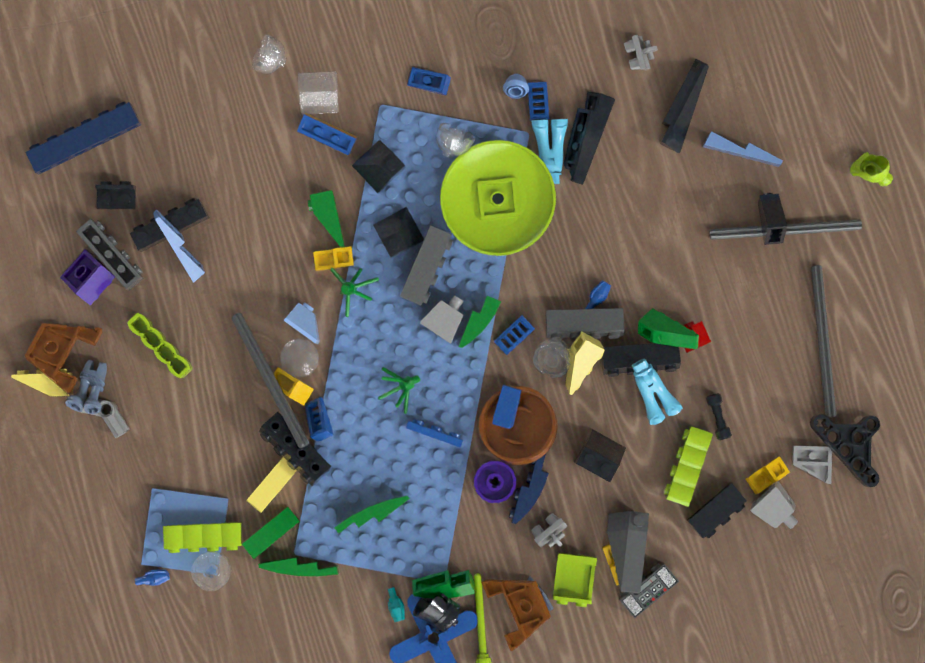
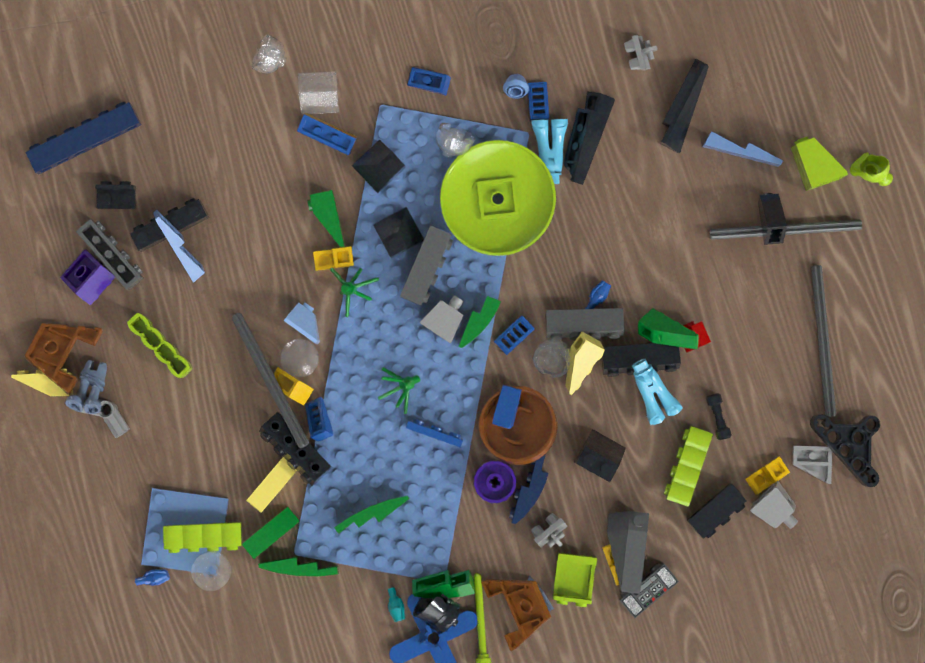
(816, 163): none -> lime slope

